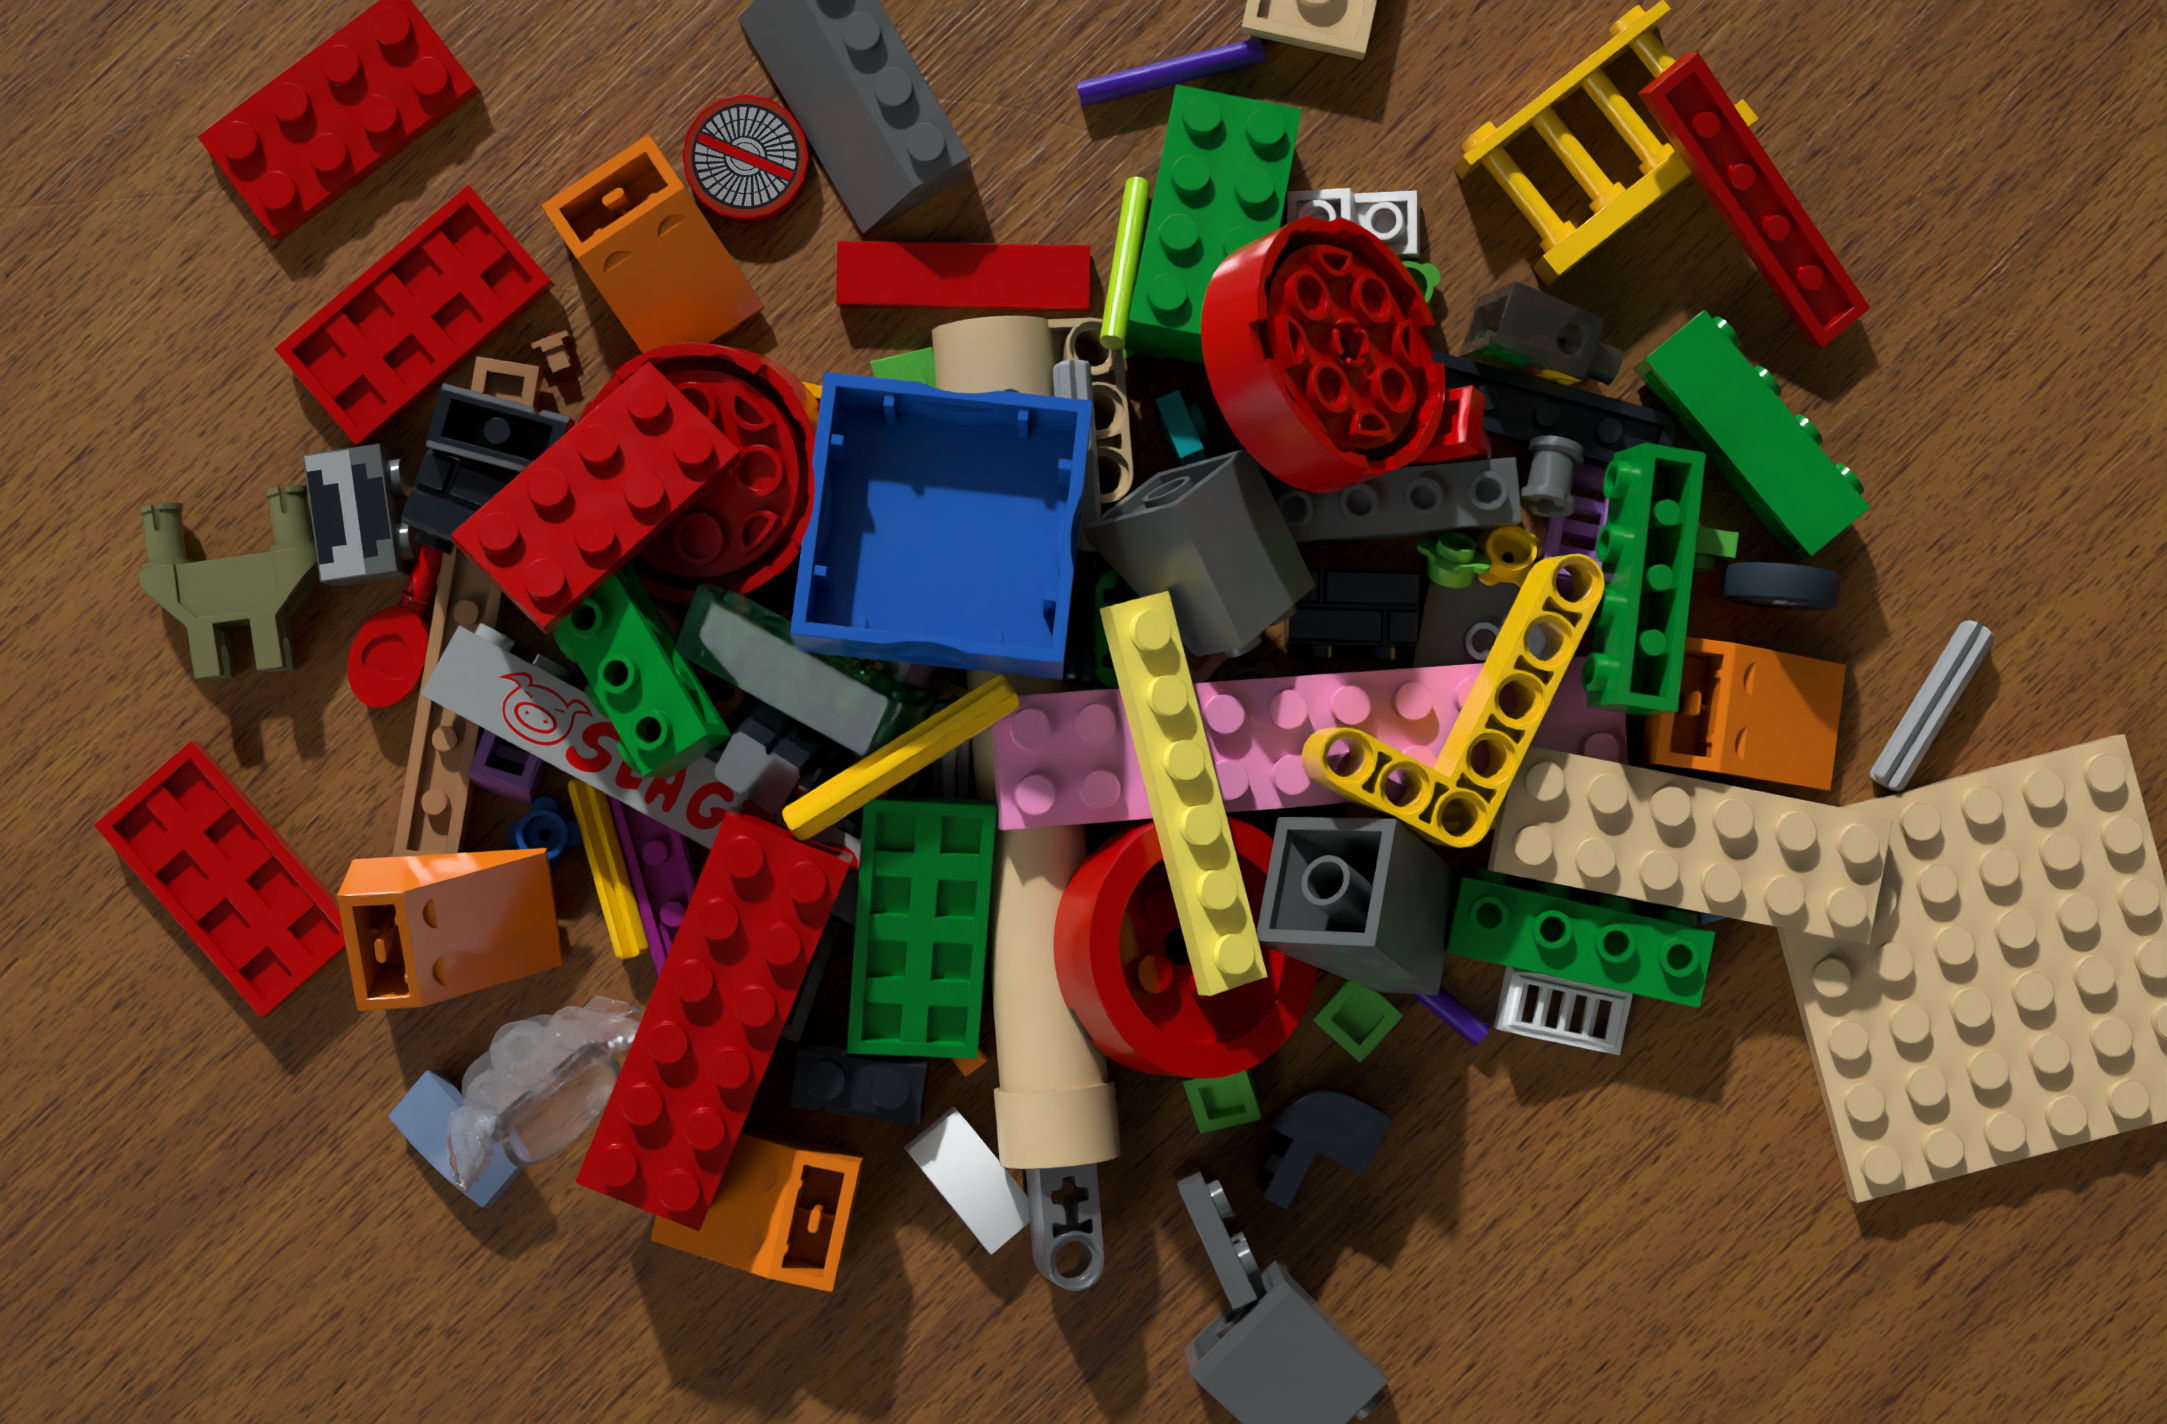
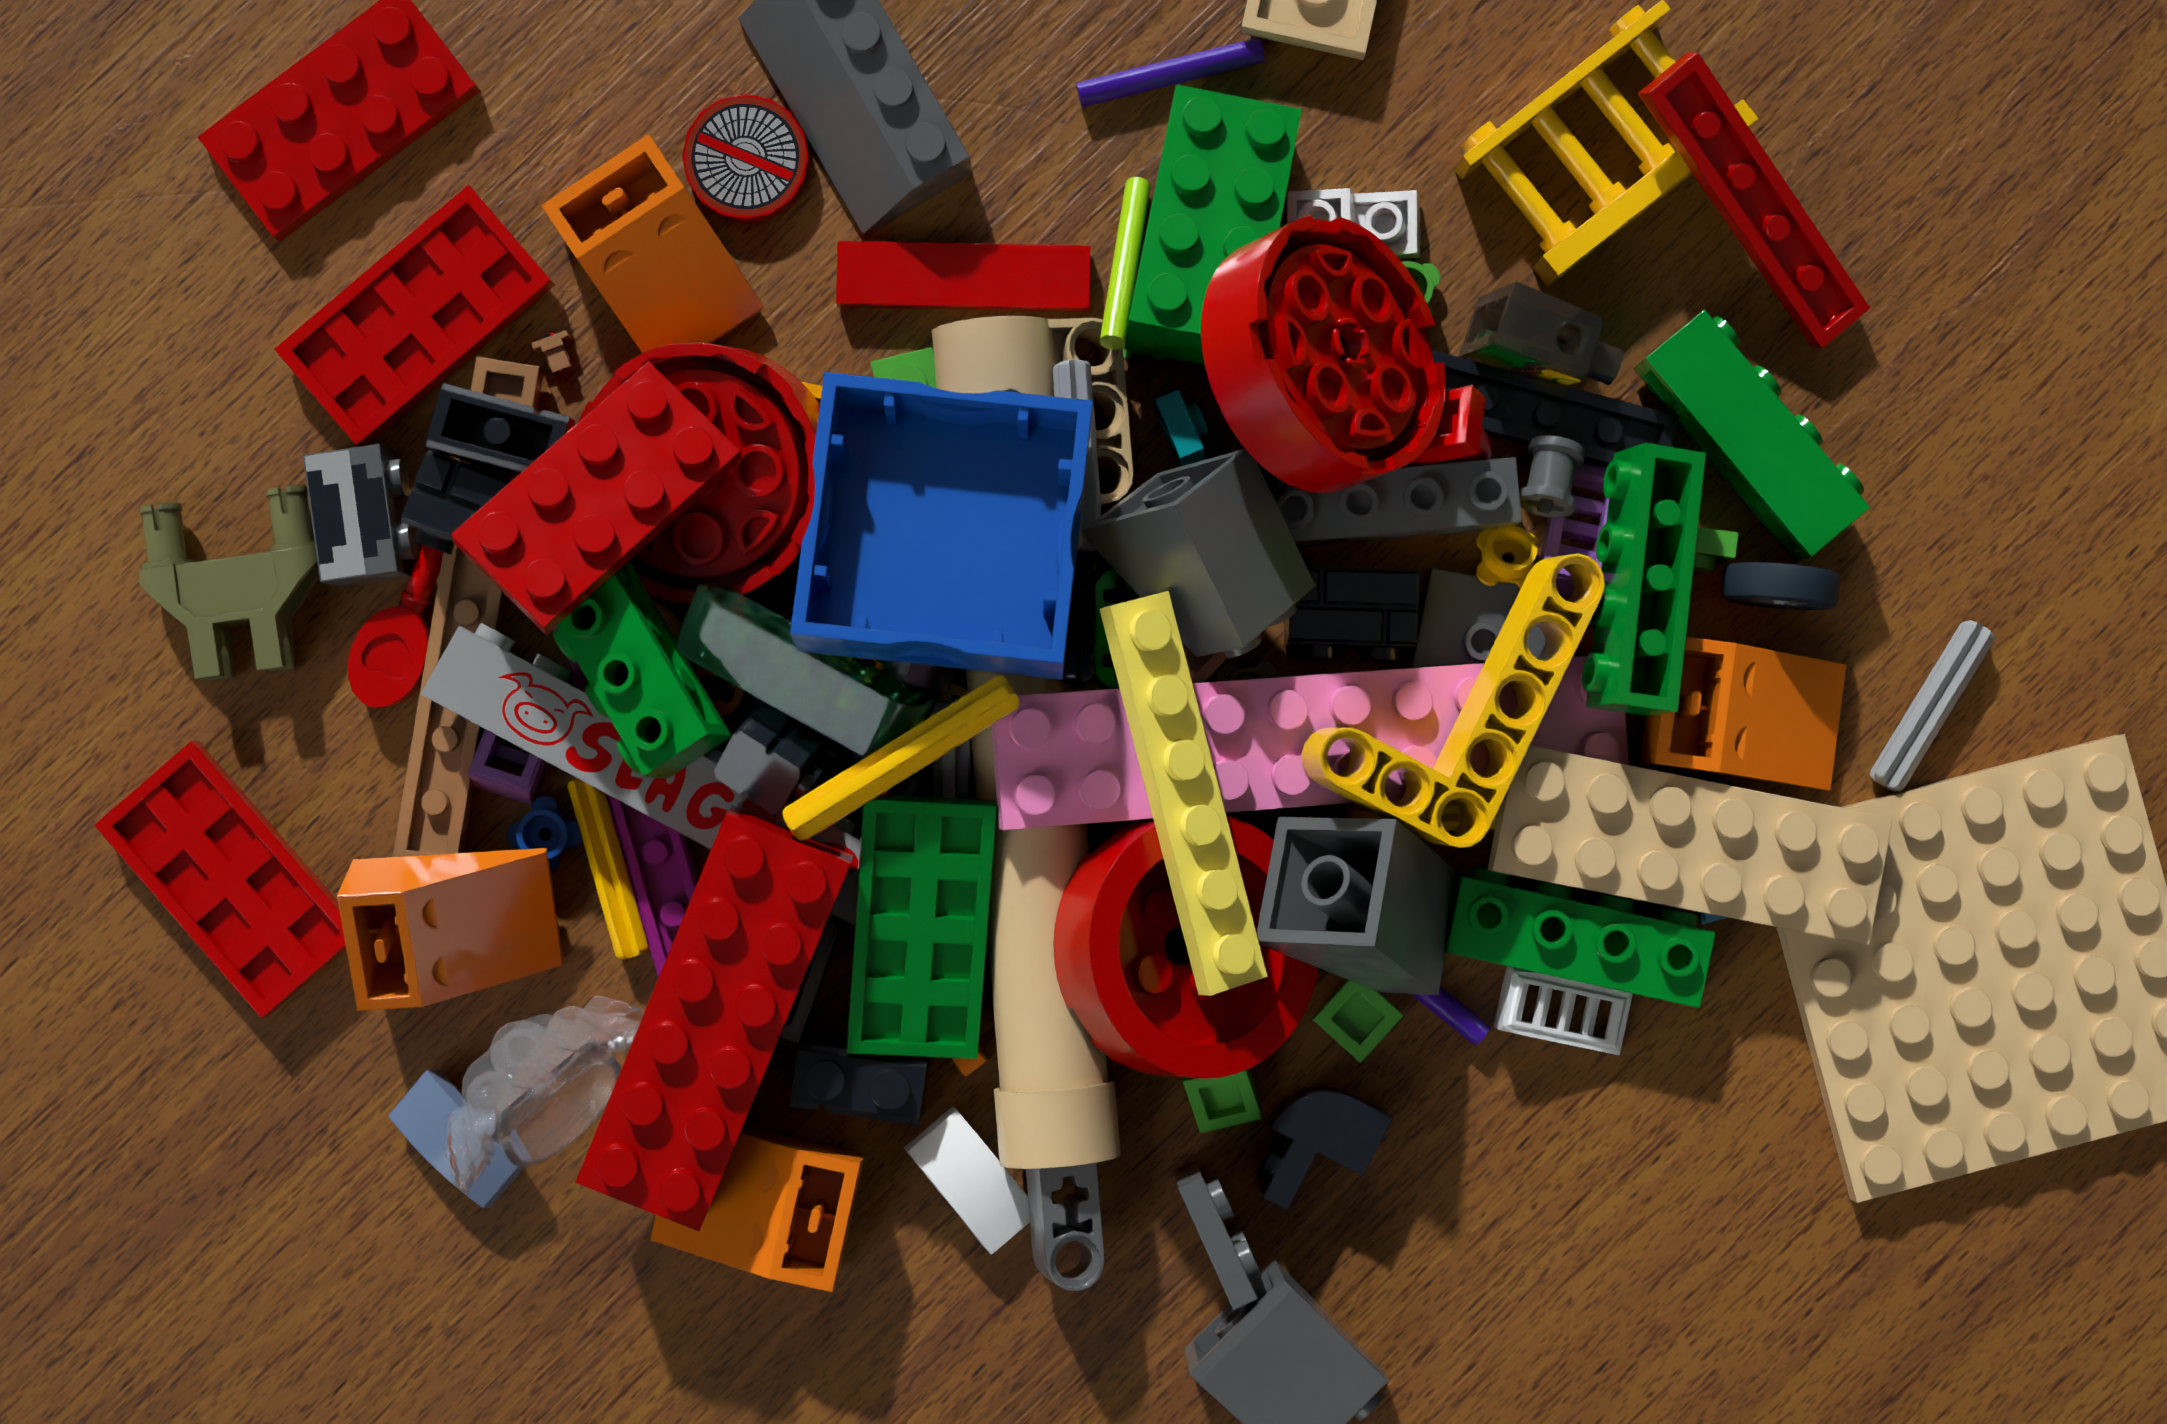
(1452, 559): bright green plate -> none

